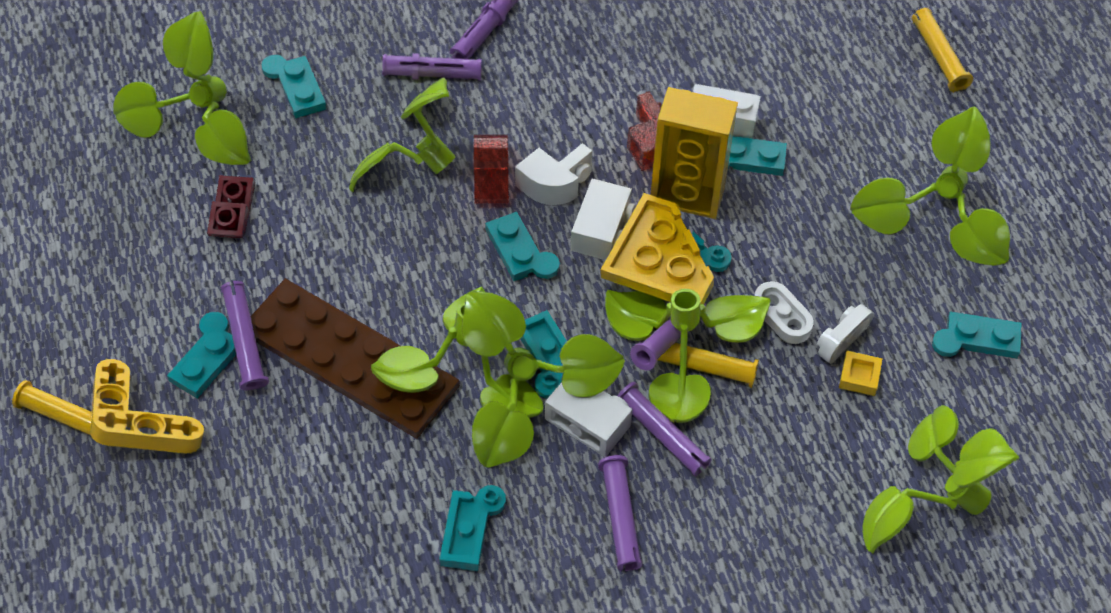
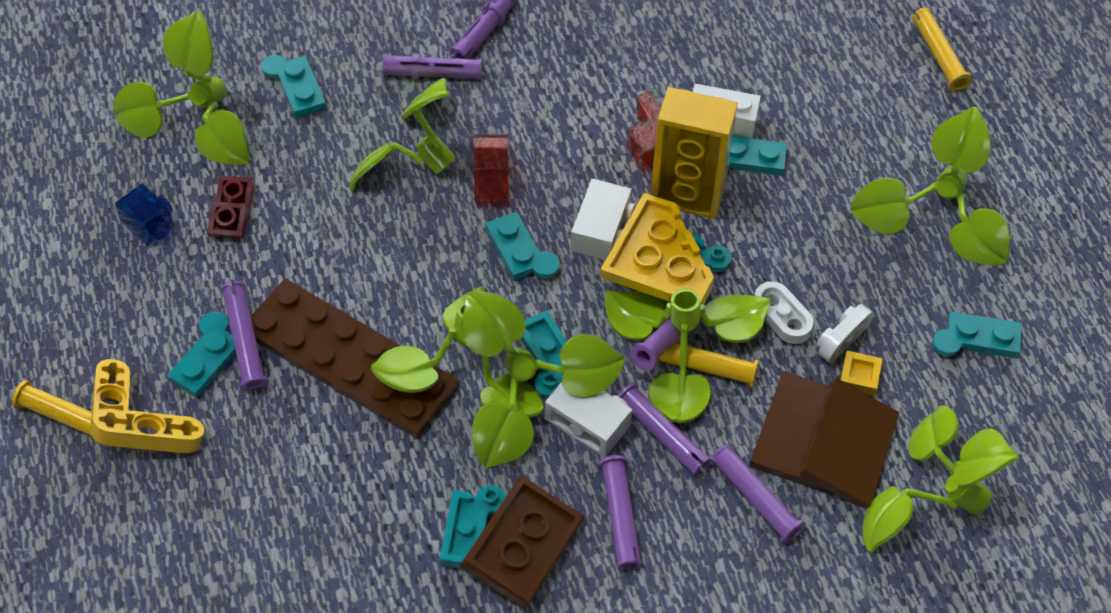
(145, 214): none -> clear blue brick
(522, 542): none -> reddish brown tile
(551, 180): white brick -> none
(758, 494): none -> medium lavender pin
(789, 428): none -> reddish brown tile
(849, 443): none -> reddish brown tile

